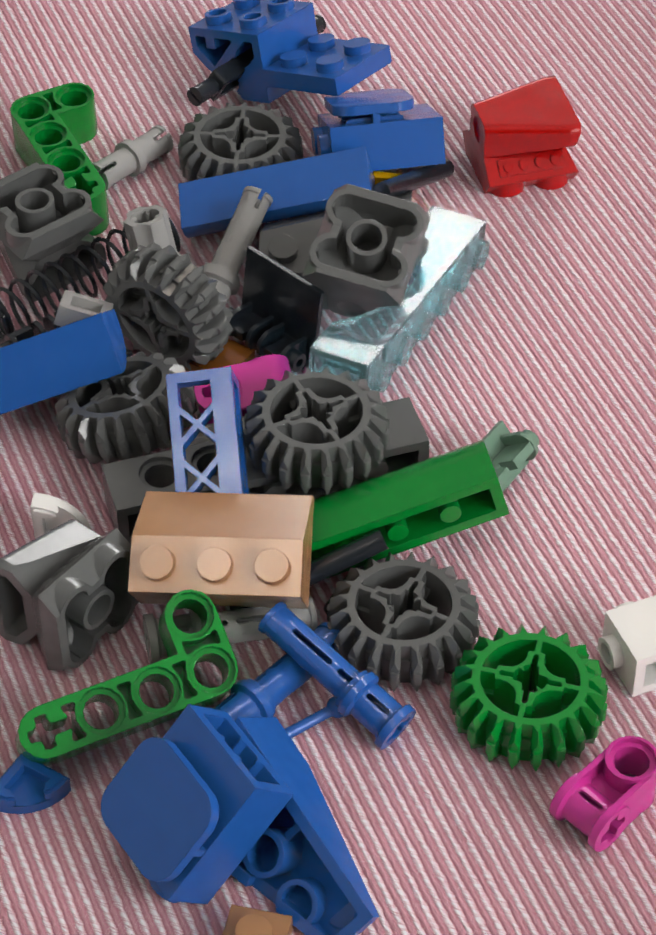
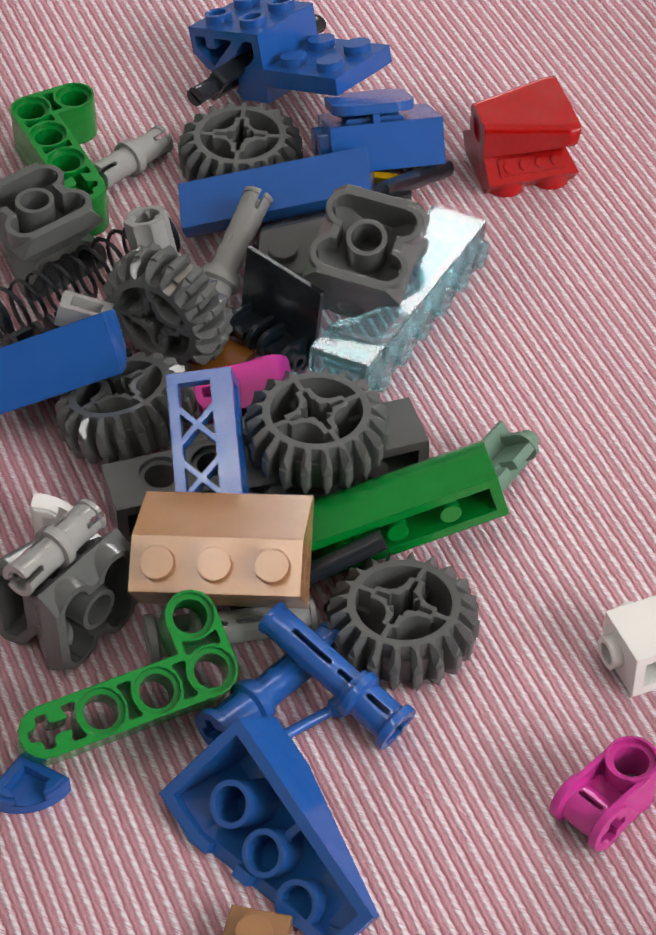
(54, 547): none -> light grey pin
(193, 804): blue brick -> none
(558, 714): green gear -> none

